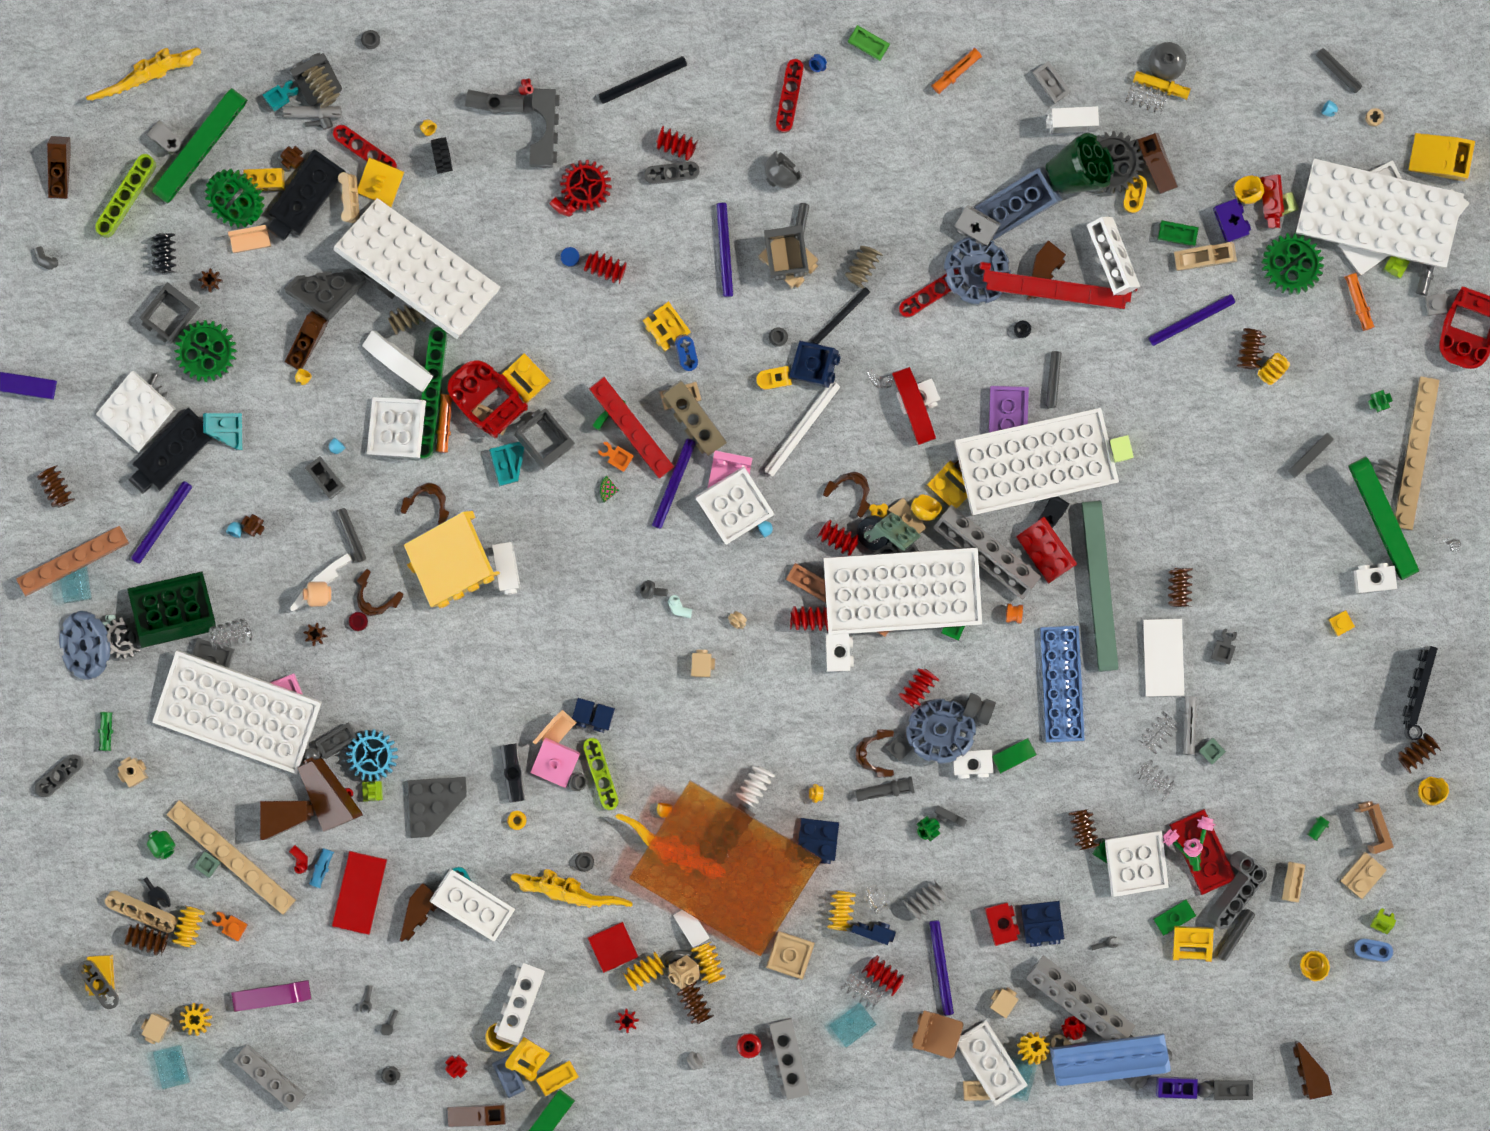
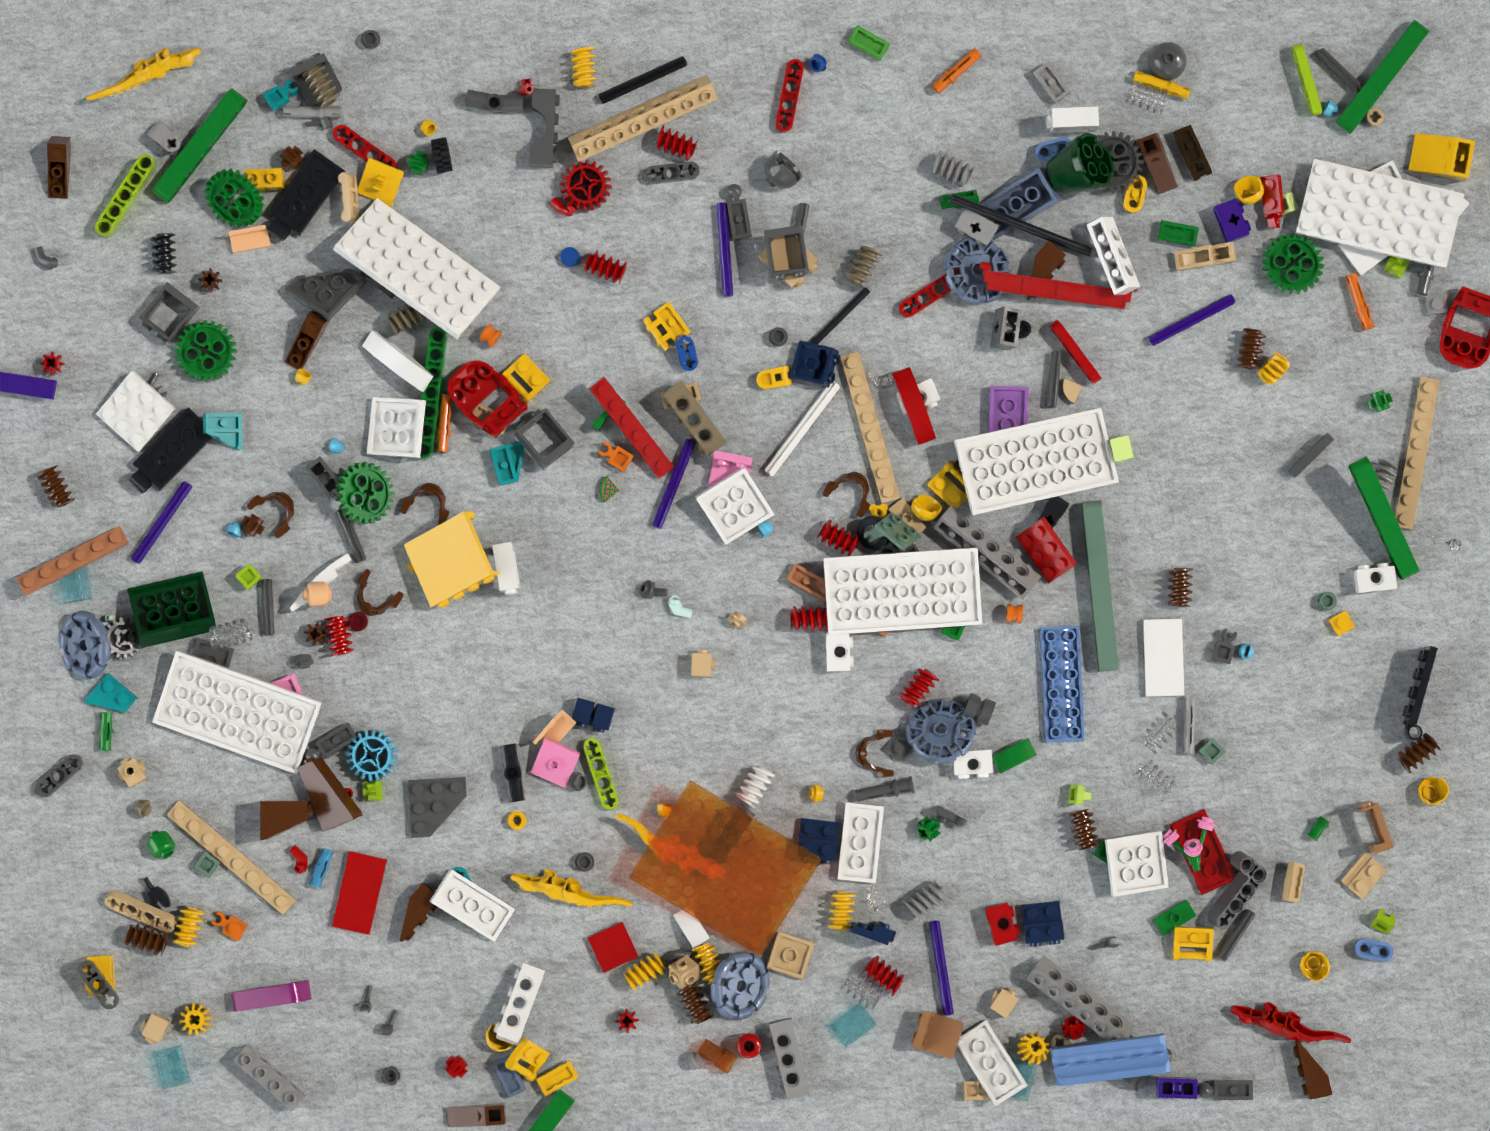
(57, 362): none -> red gear
(111, 695): none -> teal wing
(143, 808): none -> dark tan plate
(248, 576): none -> lime tile
(267, 604): none -> dark grey axle
(285, 500): none -> reddish brown helmet
(304, 661): none -> dark grey plate
(339, 635): none -> red piece
(364, 493): none -> green gear
(418, 162): none -> green gear
(490, 335): none -> orange wheel
(582, 67): none -> yellow piece
(642, 118): none -> tan brick
(720, 1057): none -> clear orange piece
(738, 213): none -> dark grey plate
(748, 989): none -> sand blue plate
(860, 842): none -> white plate
(870, 427): none -> tan plate
(952, 169): none -> light grey piece
(970, 195): none -> green plate
(1006, 328): none -> dark grey brick
(1019, 224): none -> black piece
(1052, 147): none -> medium blue plate
(1071, 390): none -> tan tile
(1075, 352): none -> red beam
(1077, 794): none -> lime tile
(1192, 152): none -> dark brown plate
(1241, 651): none -> medium azure hinge
(1283, 1024): none -> red animal
(1306, 79): none -> lime beam
(1326, 601): none -> sand green plate
(1382, 76): none -> green beam

